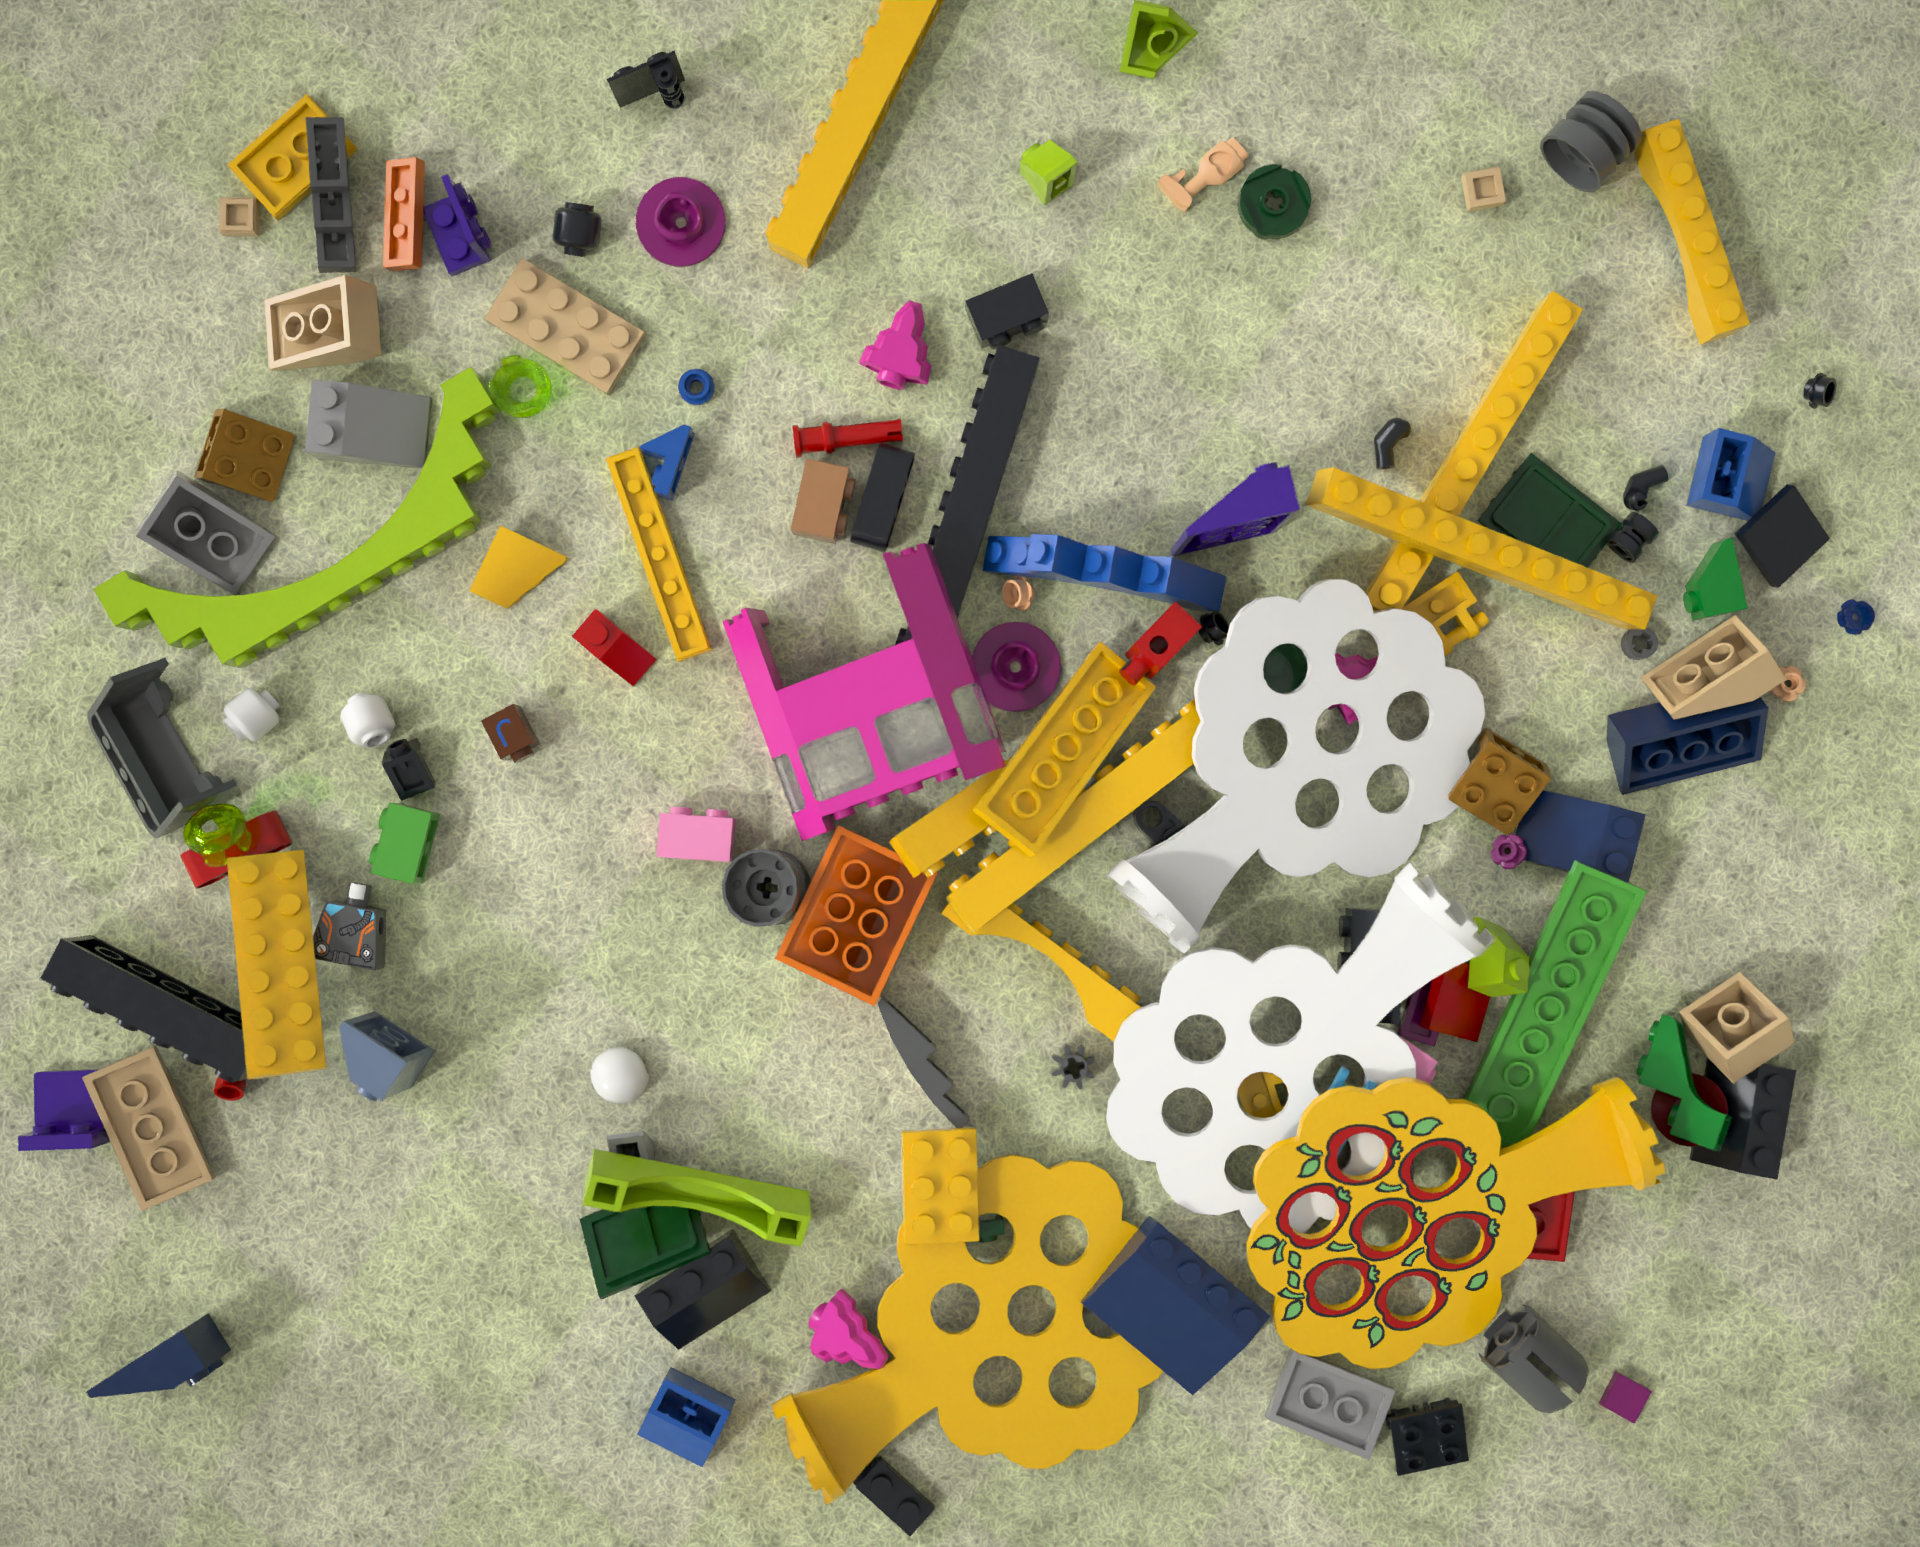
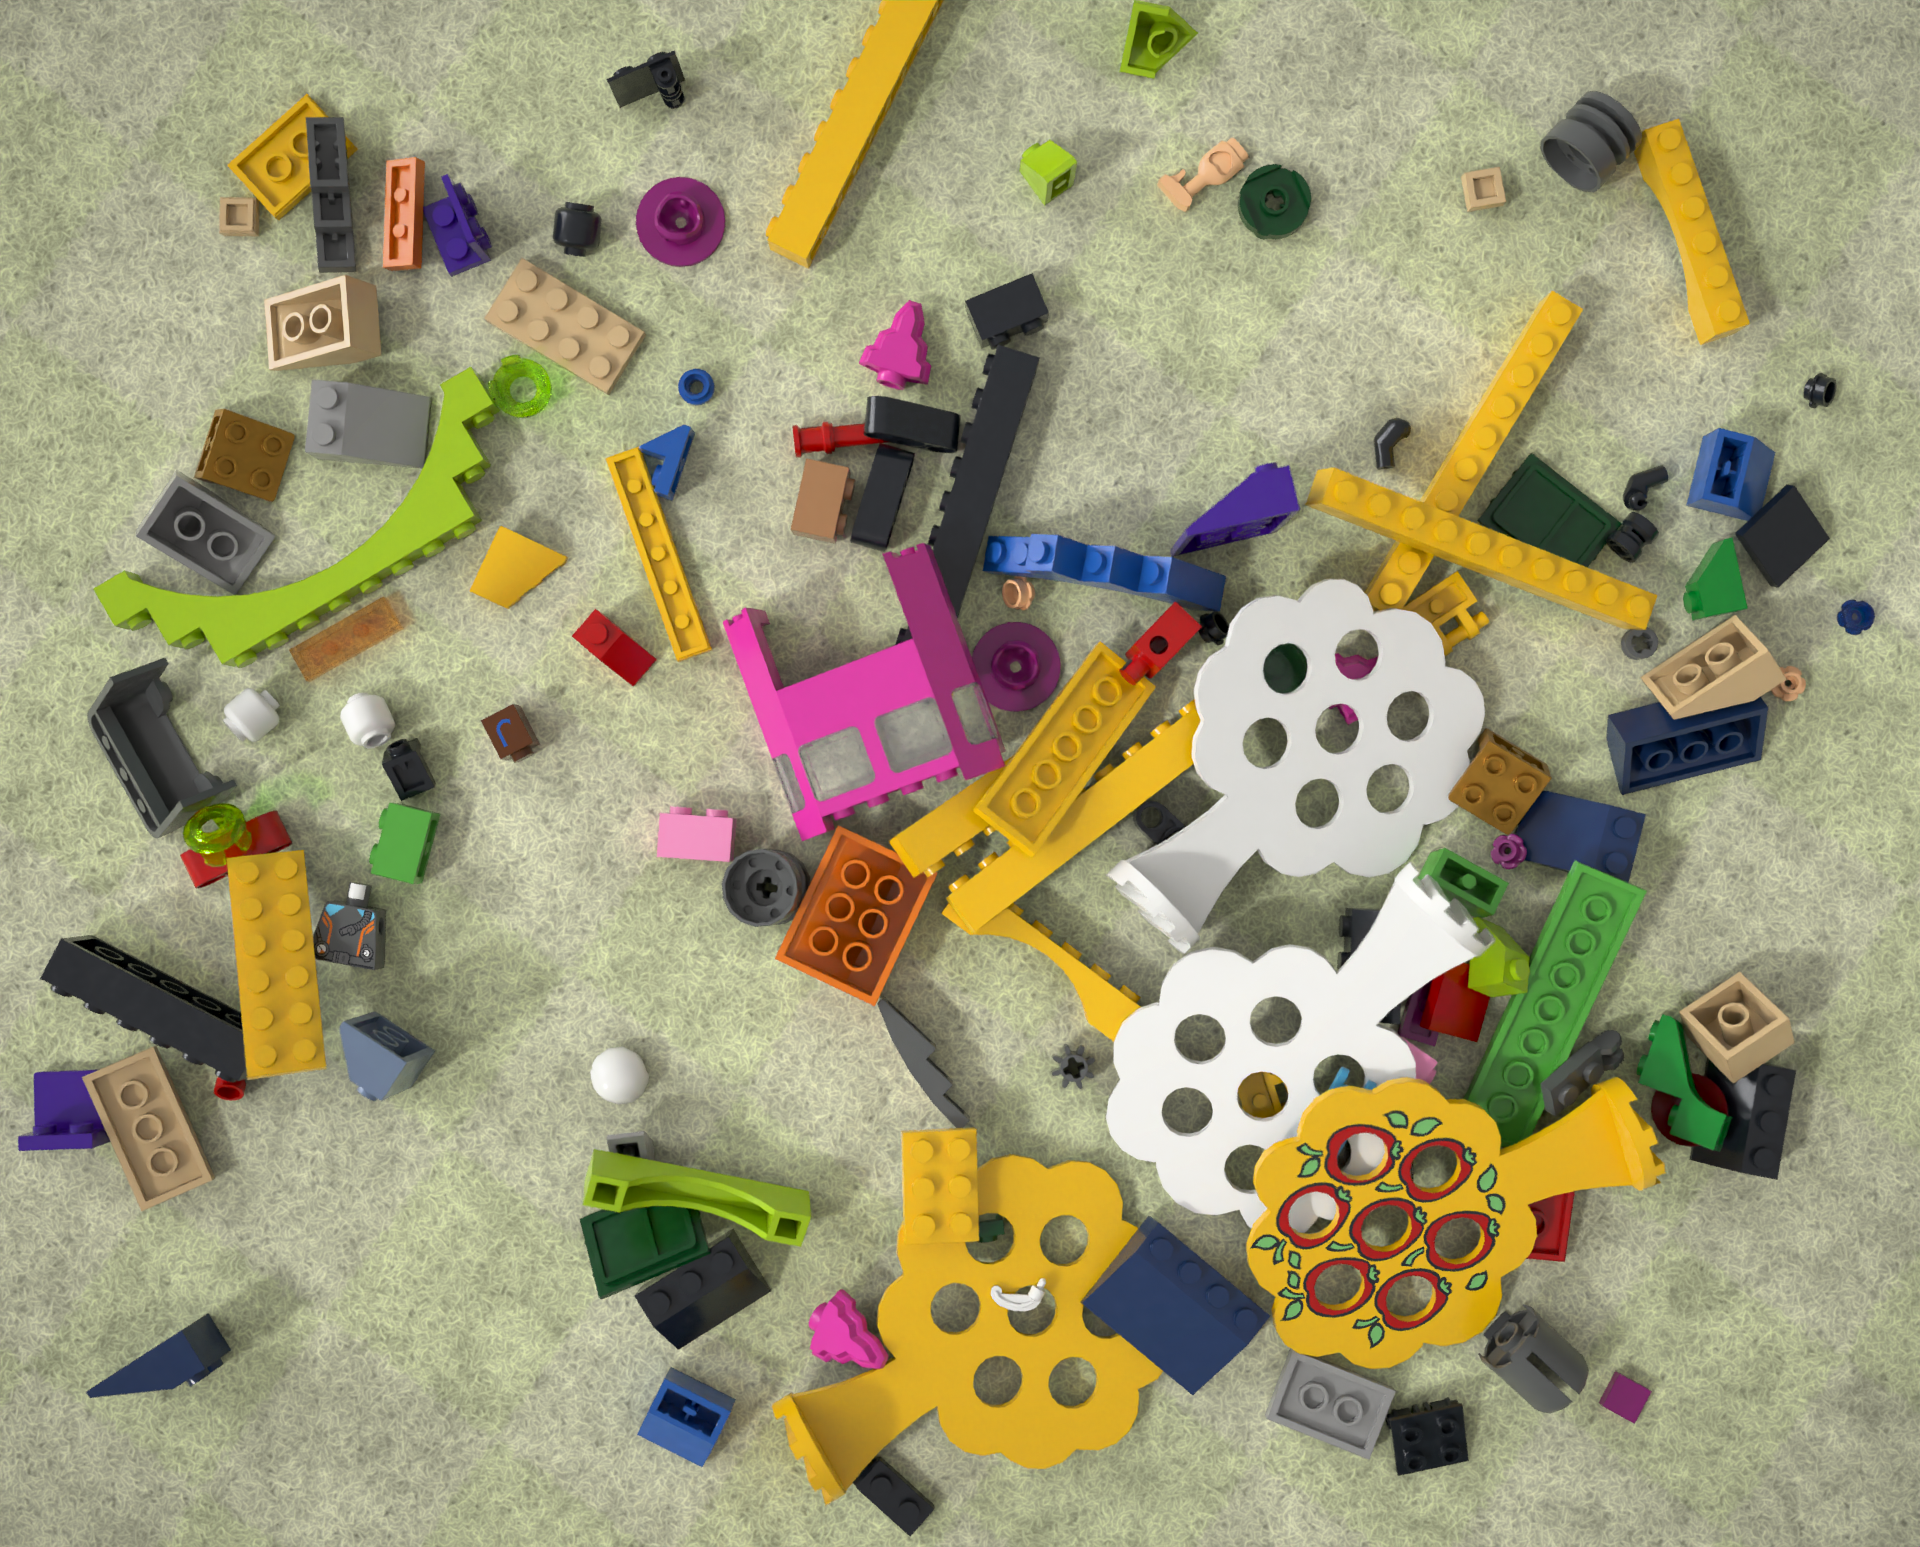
(346, 639): none -> clear orange tile
(911, 424): none -> black beam
(1019, 1302): none -> white piece
(1468, 883): none -> bright green brick
(1581, 1071): none -> dark grey hinge

